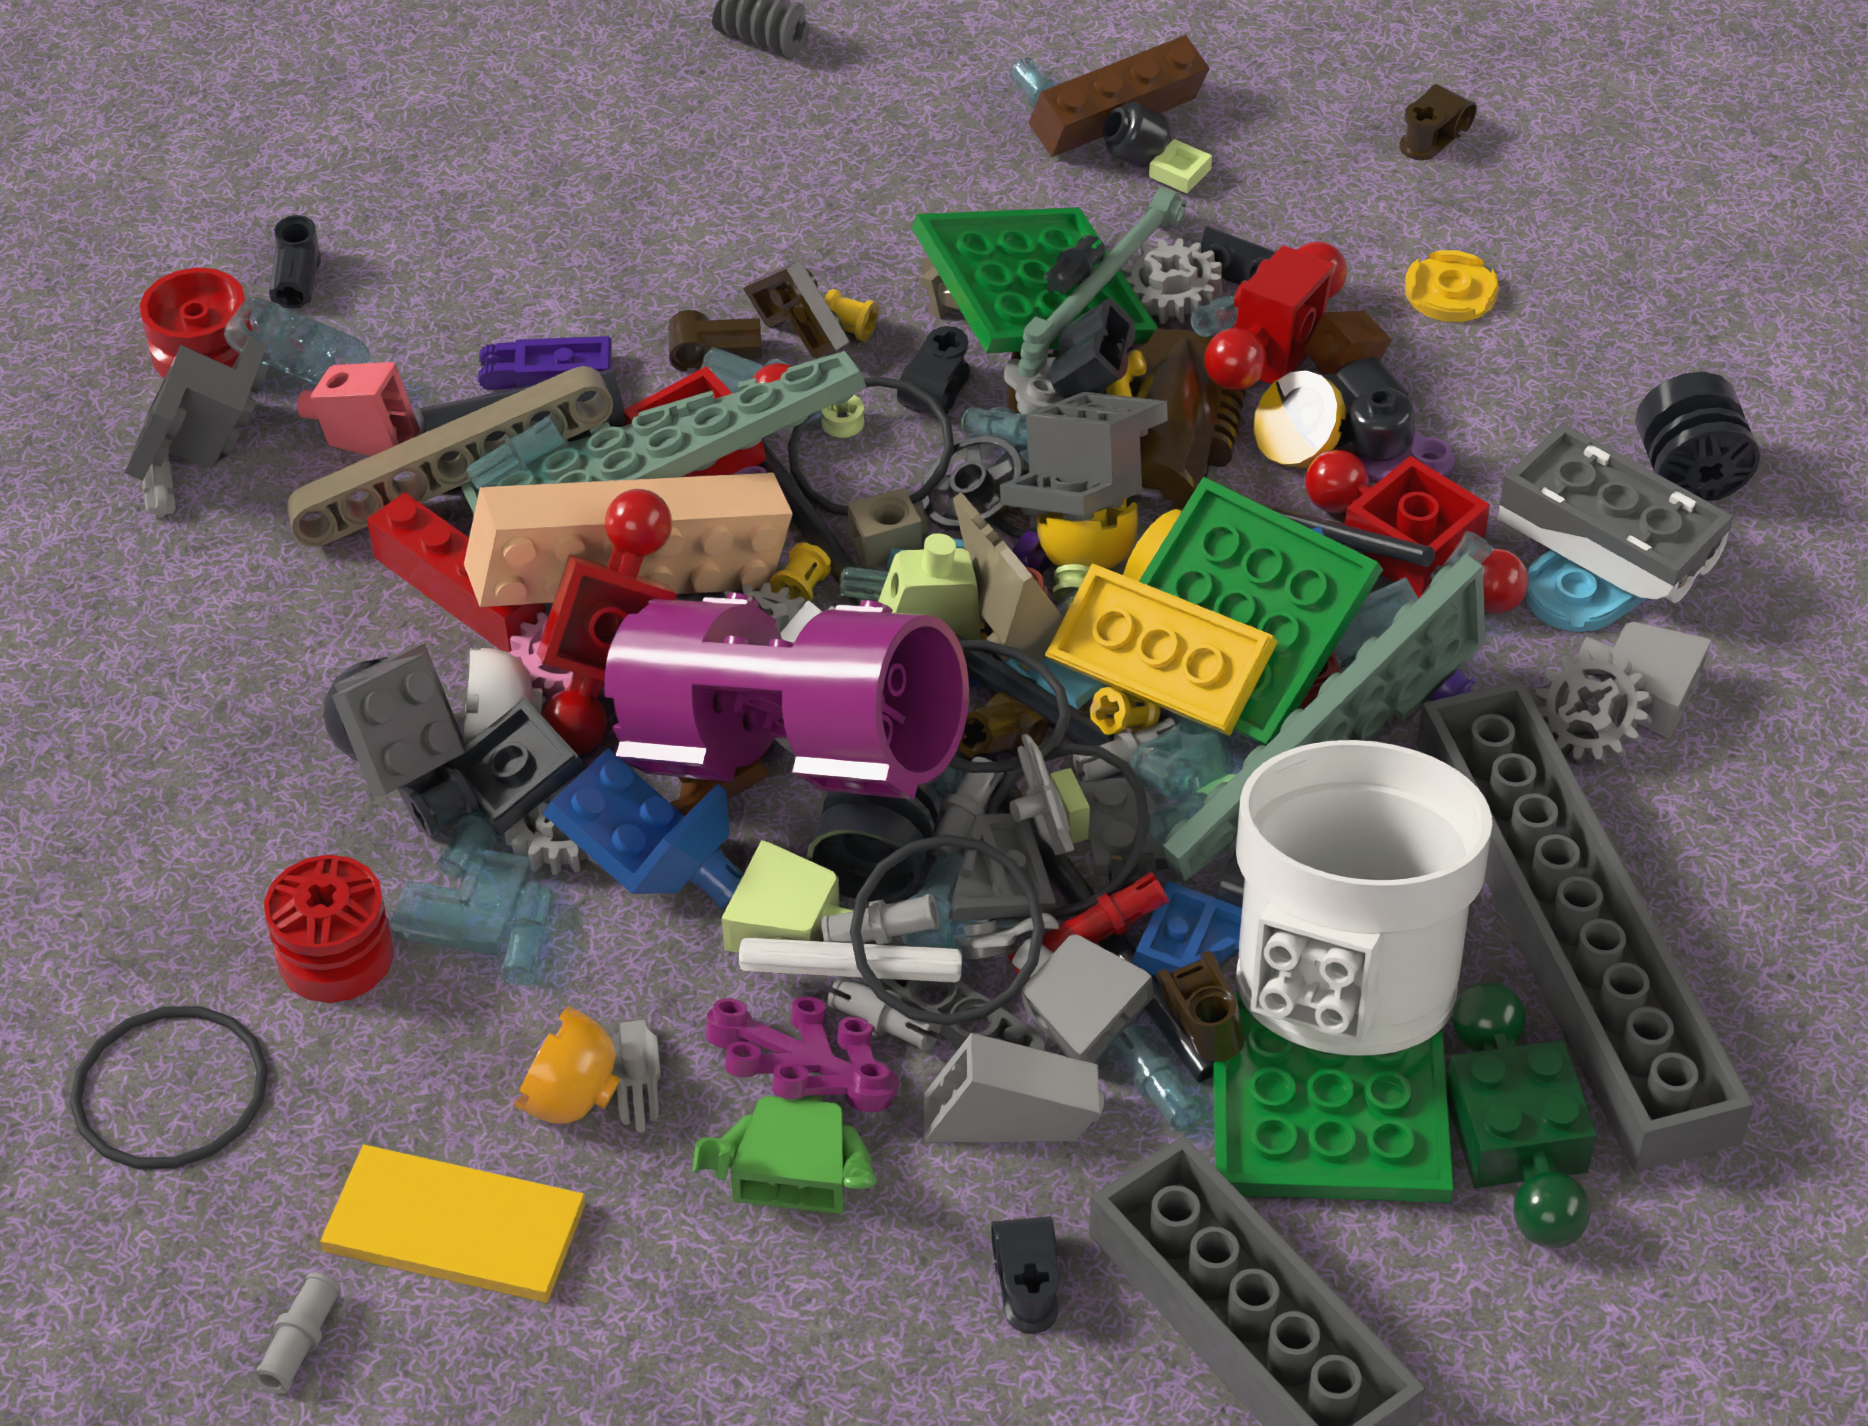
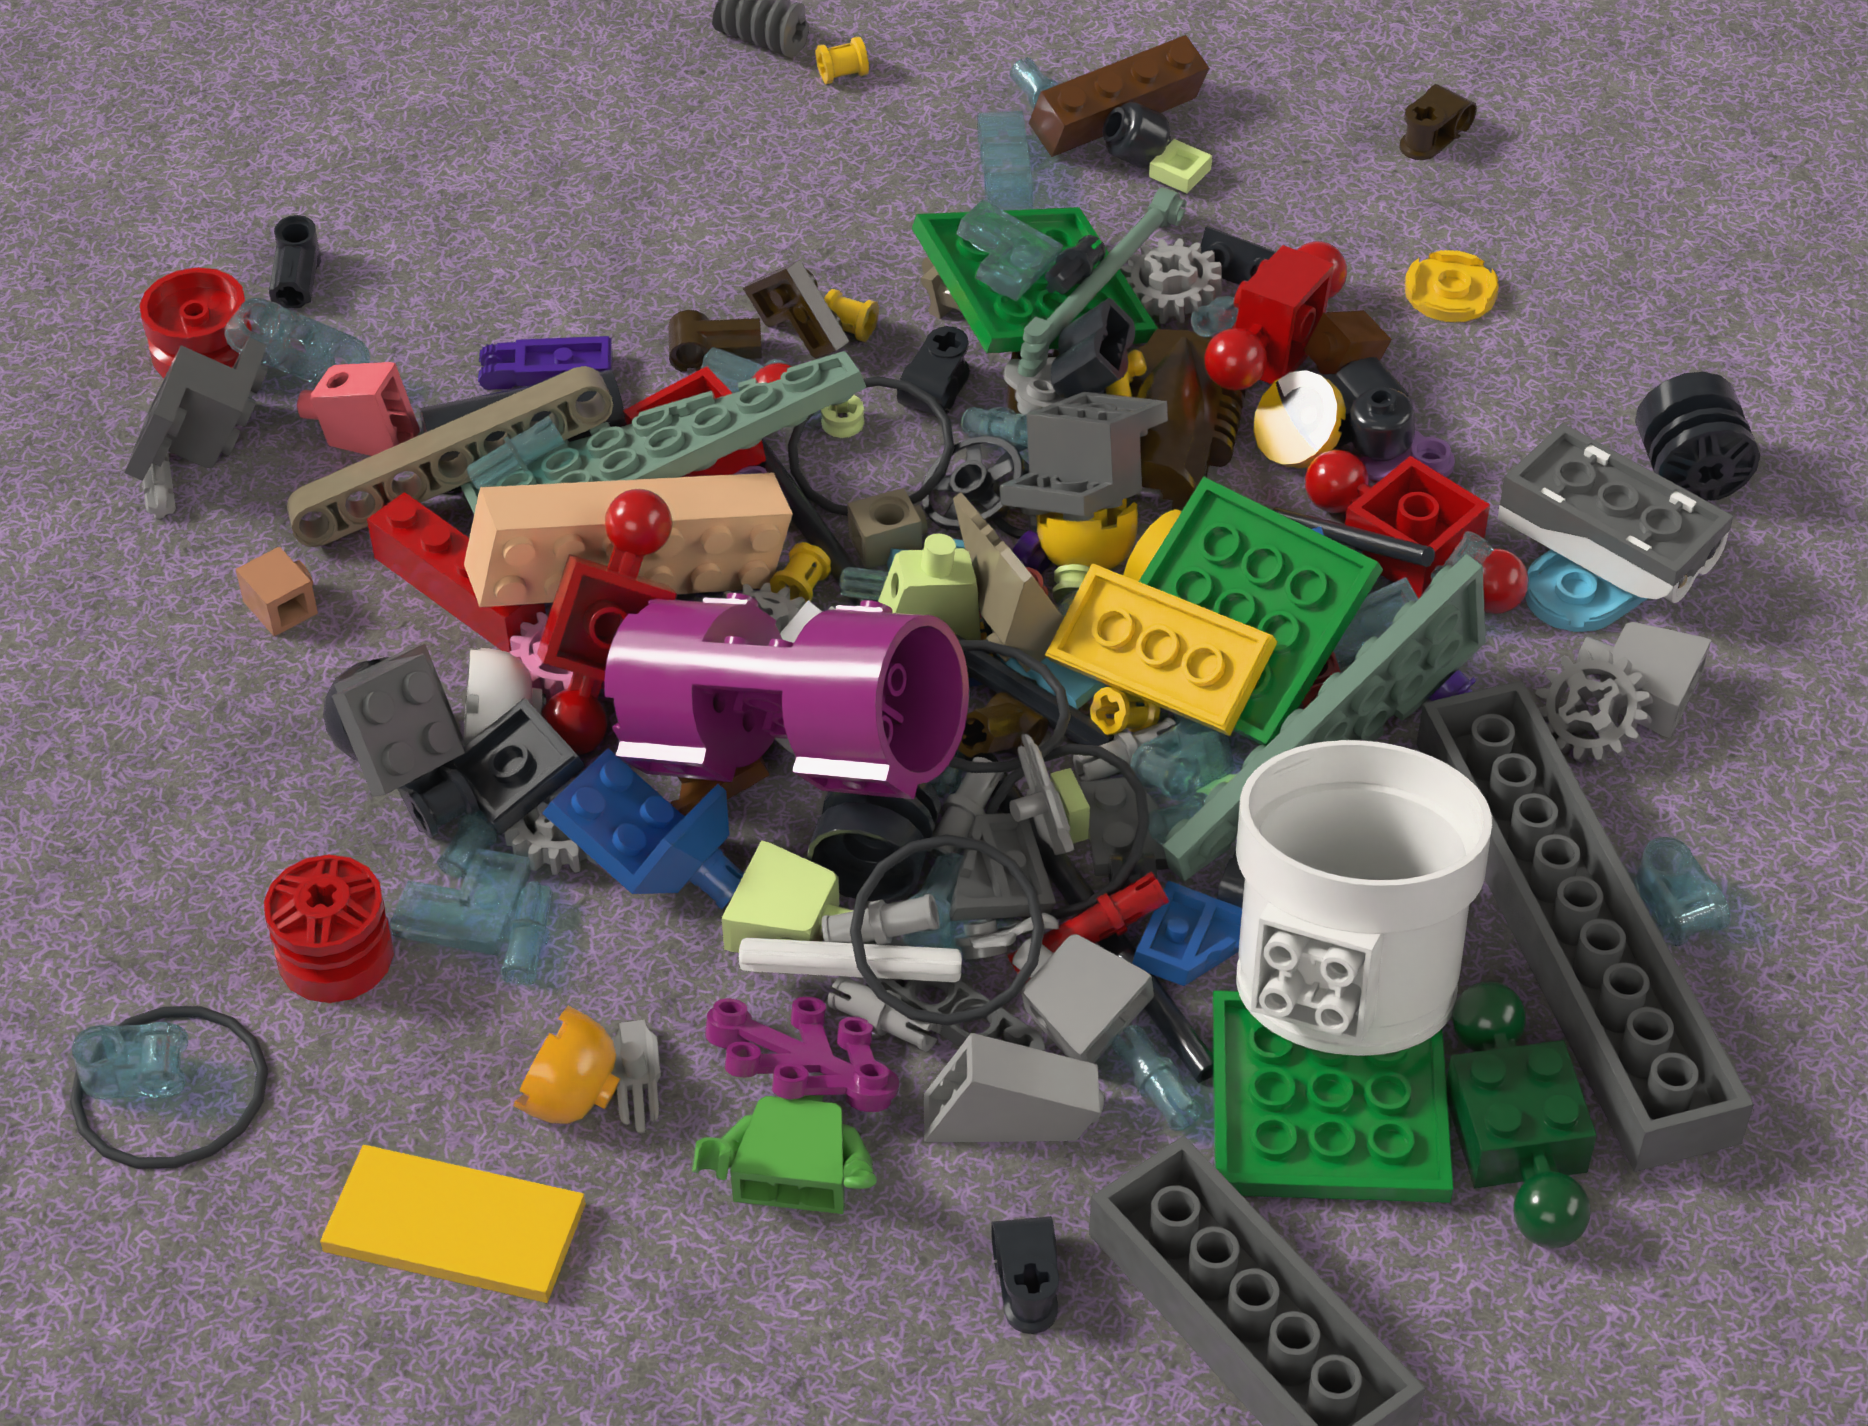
(132, 1060): none -> clear light blue piece
(277, 590): none -> nougat brick
(297, 1333): light grey pin -> none
(842, 60): none -> yellow bush
(1005, 160): none -> clear light blue beam
(1016, 250): none -> clear light blue plate
(1204, 1007): dark brown piece -> none
(1679, 891): none -> clear light blue piece

